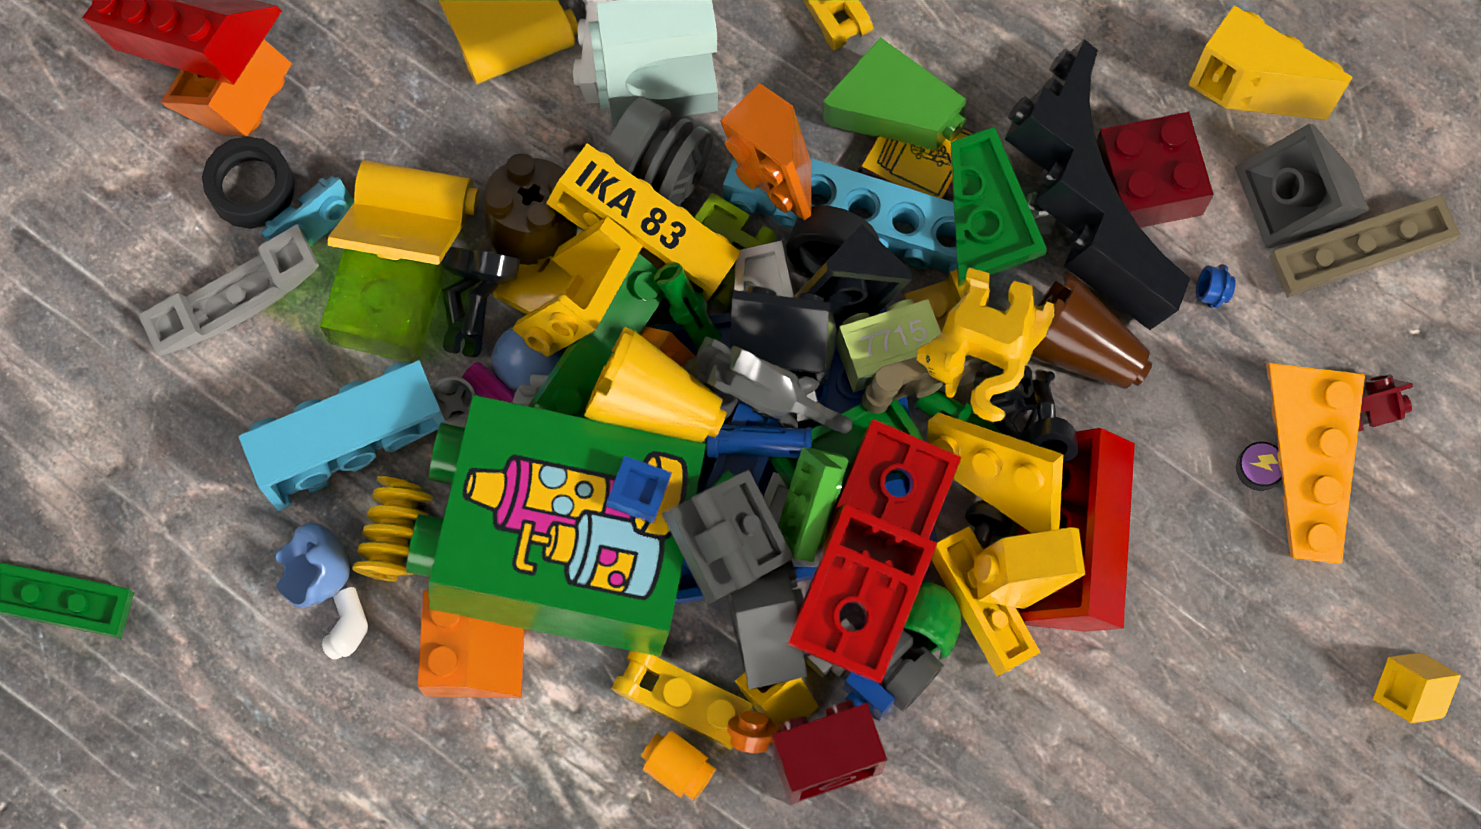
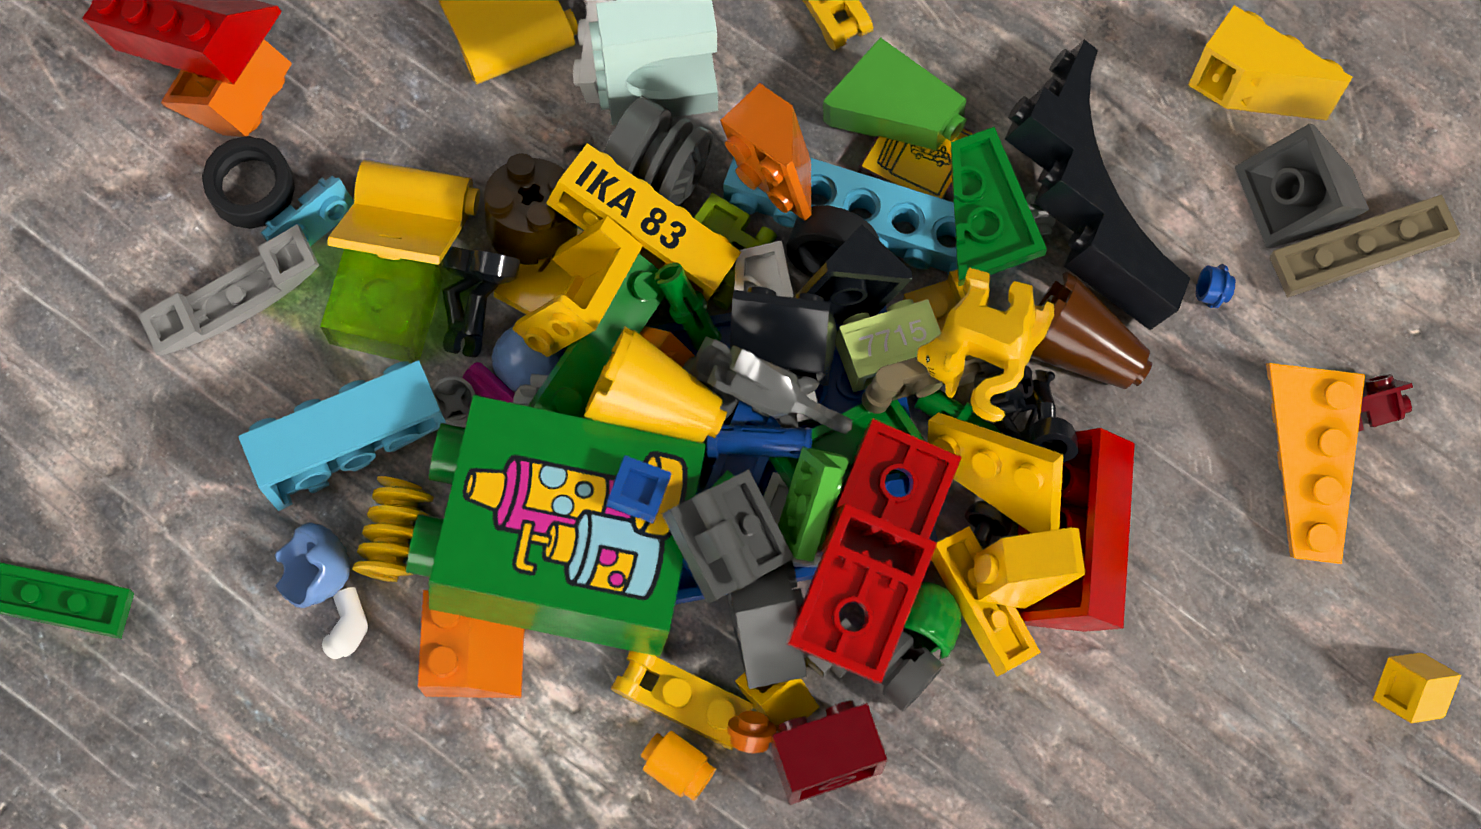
(866, 691): blue plate -> none
(1157, 168): dark red brick -> none
(1259, 466): tile -> none

